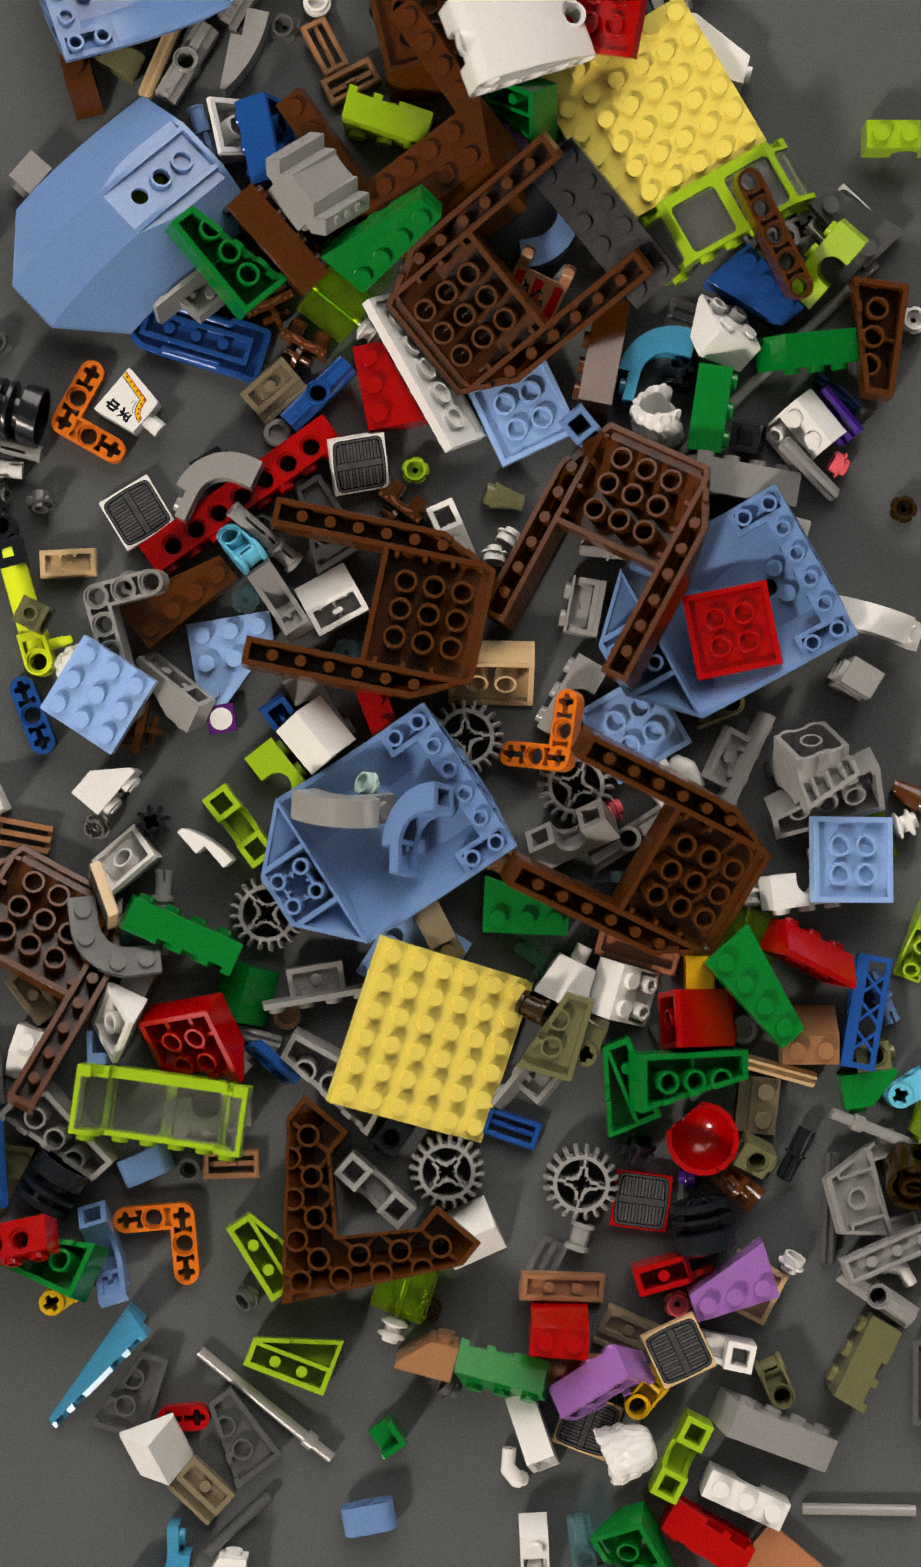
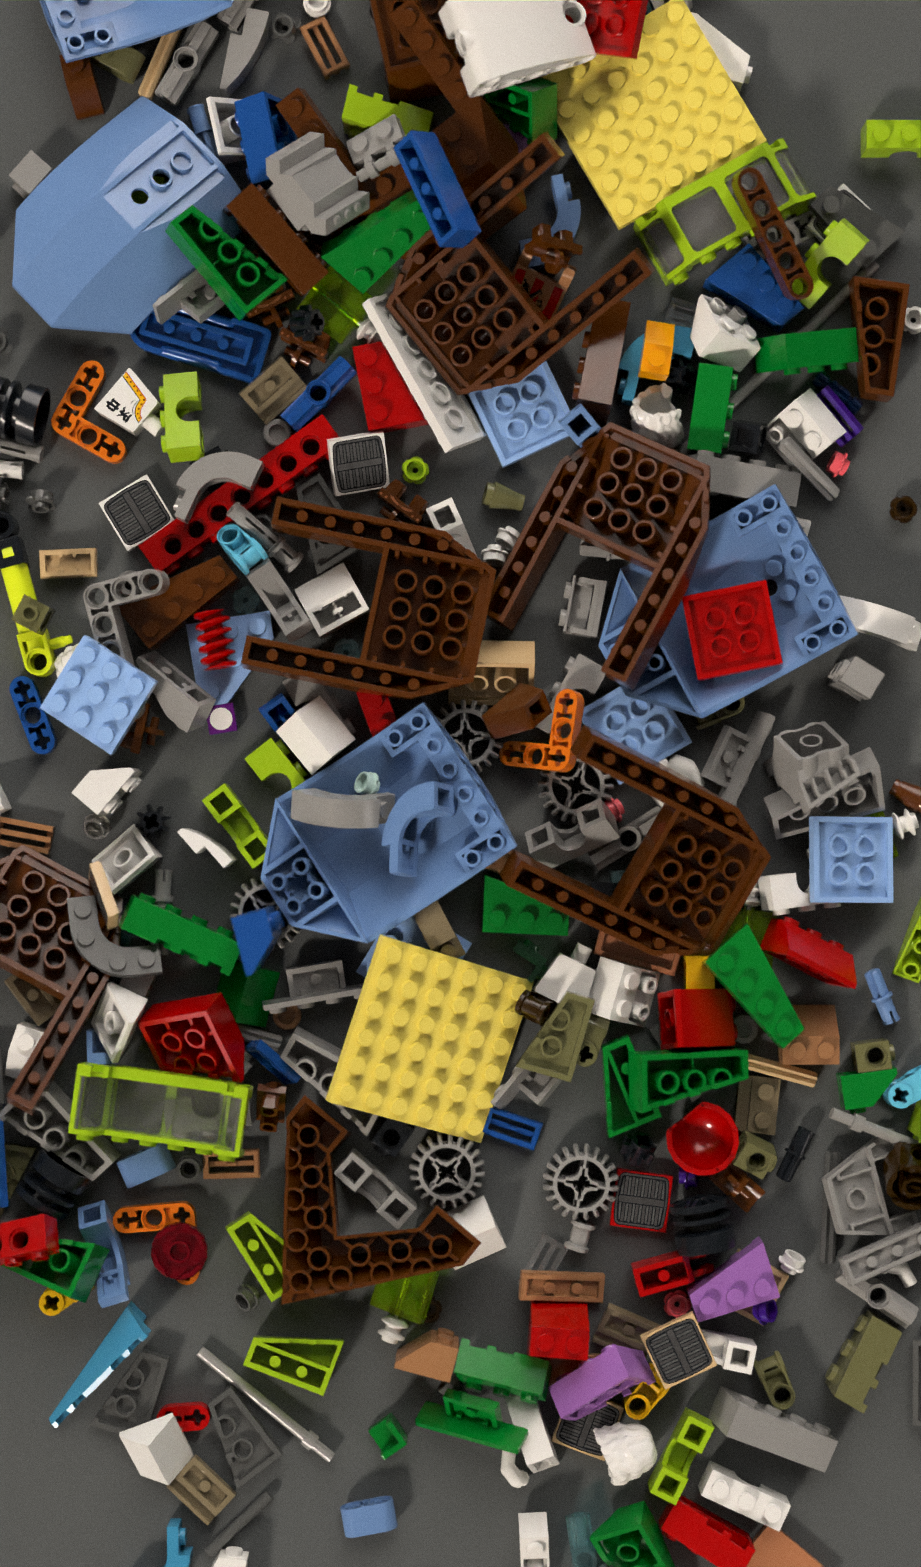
(179, 1251): none -> dark red tile
(182, 438): none -> lime arch
(215, 639): none -> red piece
(257, 935): none -> blue slope
(271, 1105): none -> reddish brown hips
(306, 322): none -> black gear
(330, 93): medium nougat tile -> none
(374, 144): none -> light grey plate
(437, 189): none -> blue brick
(472, 1420): none -> green bracket
(517, 711): none -> reddish brown slope
(552, 250): none -> reddish brown hips
(603, 218): black plate -> none
(656, 351): none -> light orange slope
(765, 1312): none -> dark purple plate
(853, 1012): blue fence -> none
(858, 1509): light grey bar -> none

